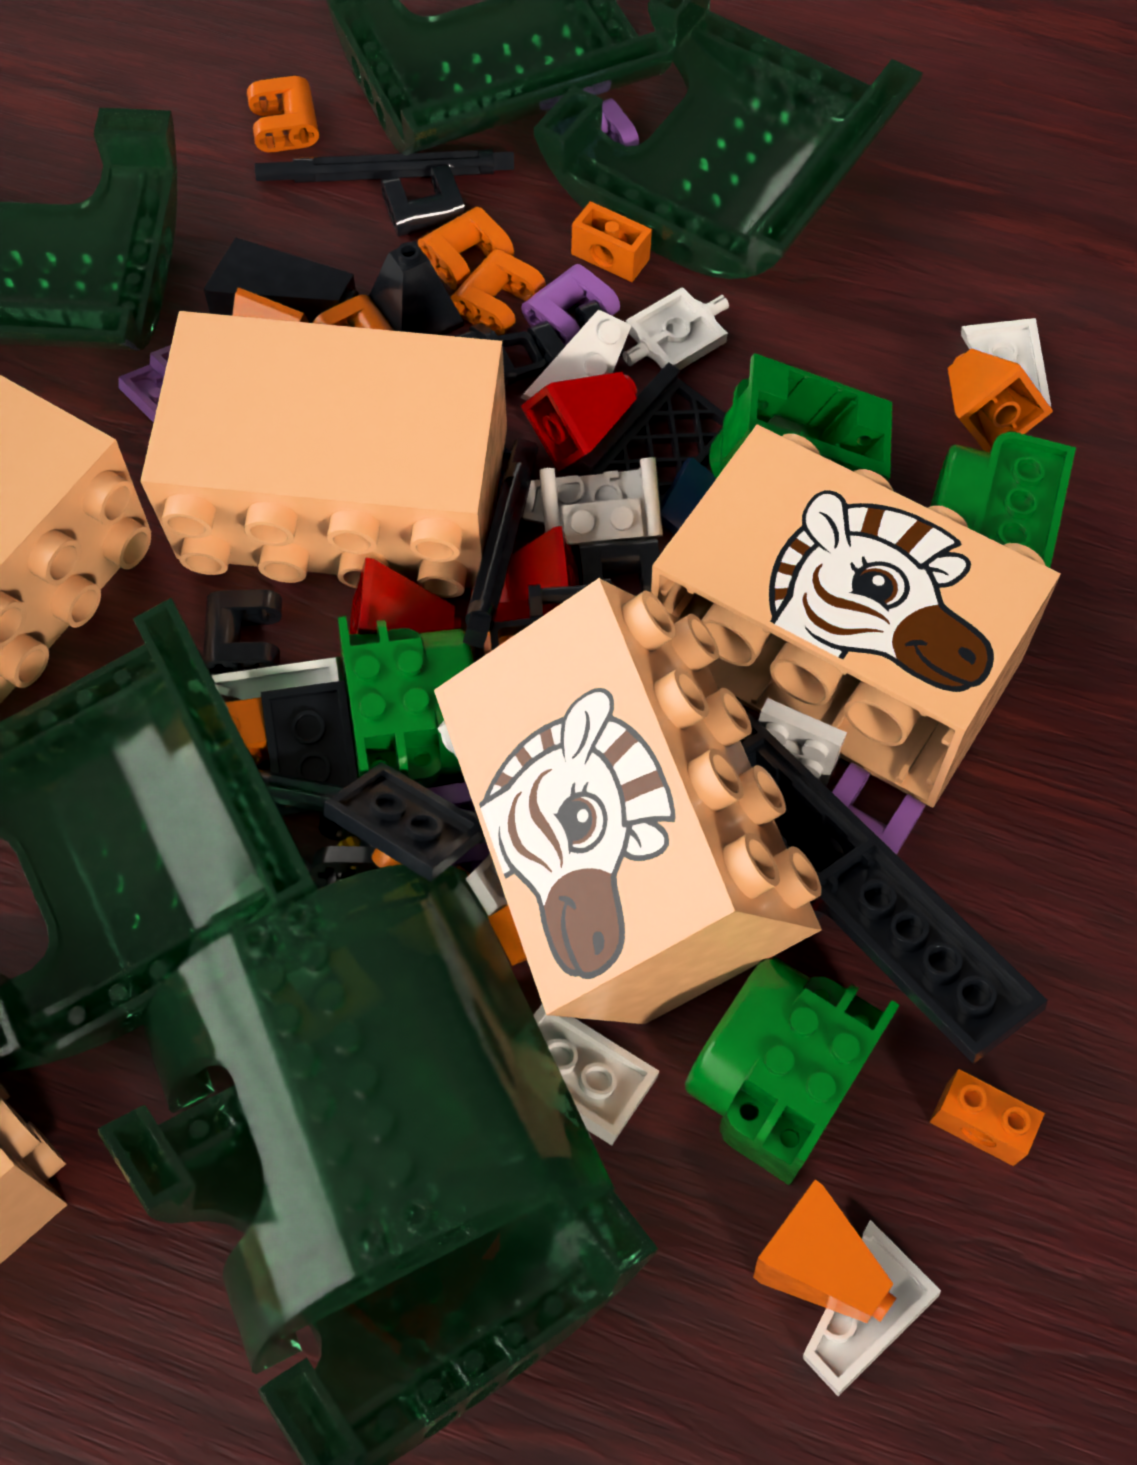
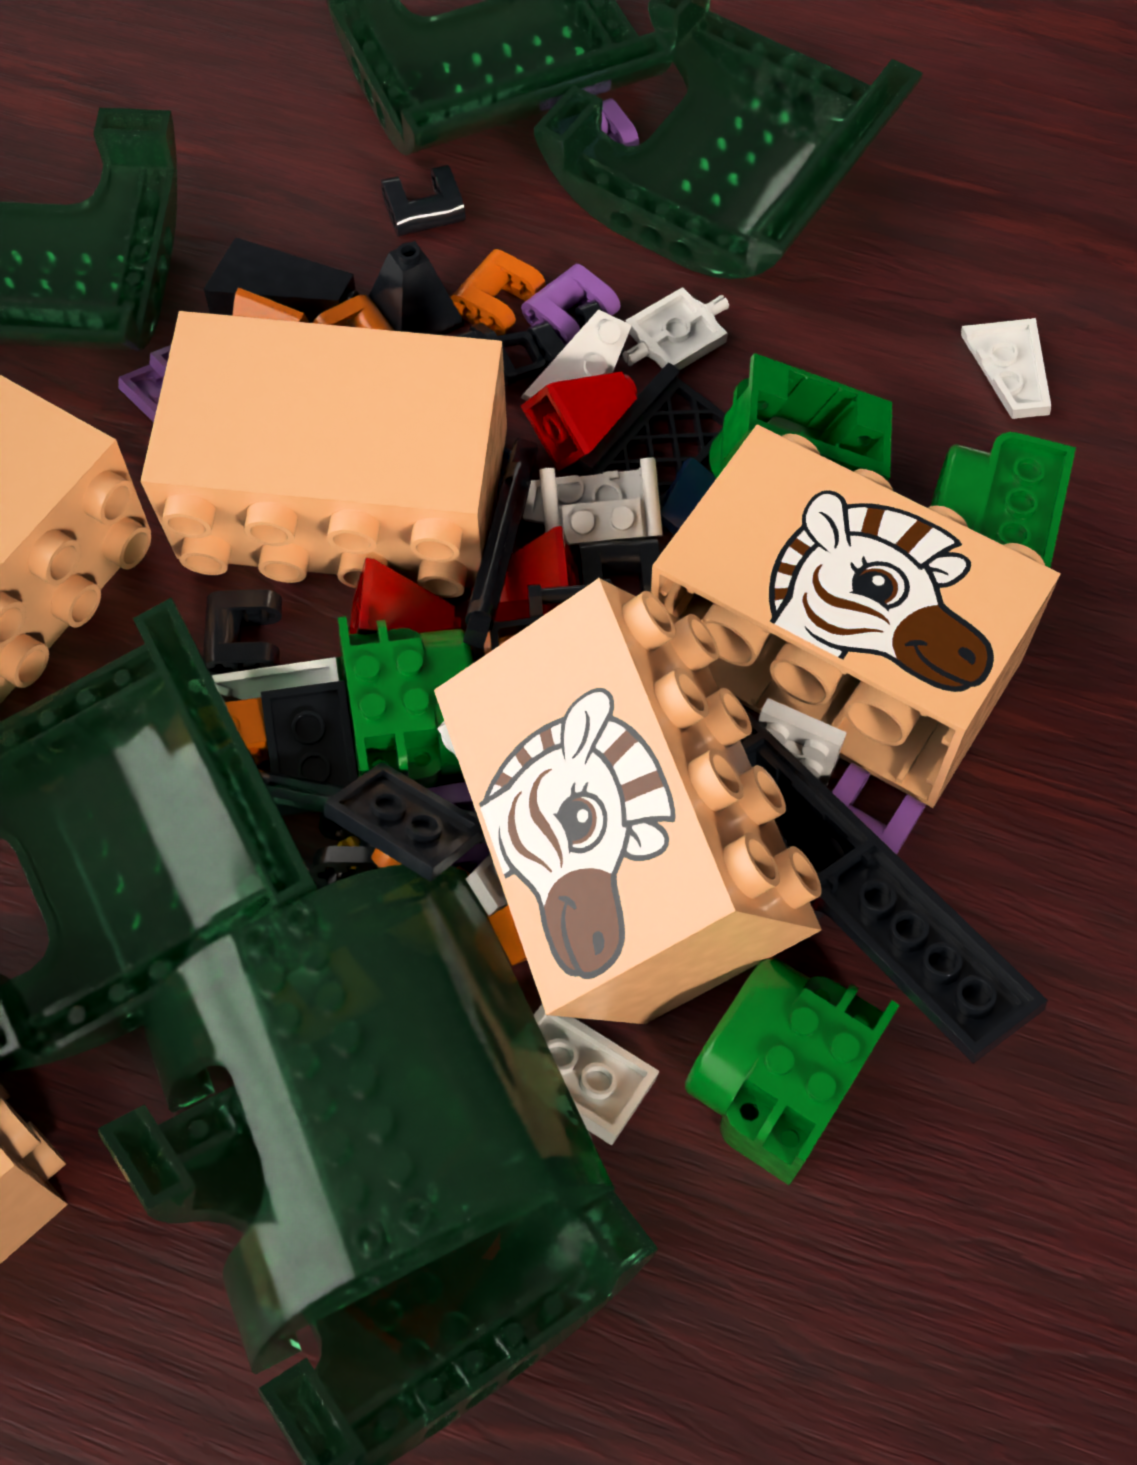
(296, 109): orange connector -> none
(384, 166): black piece -> none
(448, 241): orange connector -> none
(611, 241): orange brick -> none
(825, 1261): orange slope -> none
(847, 1346): white wing -> none
(987, 1118): orange brick -> none
(994, 397): orange slope -> none

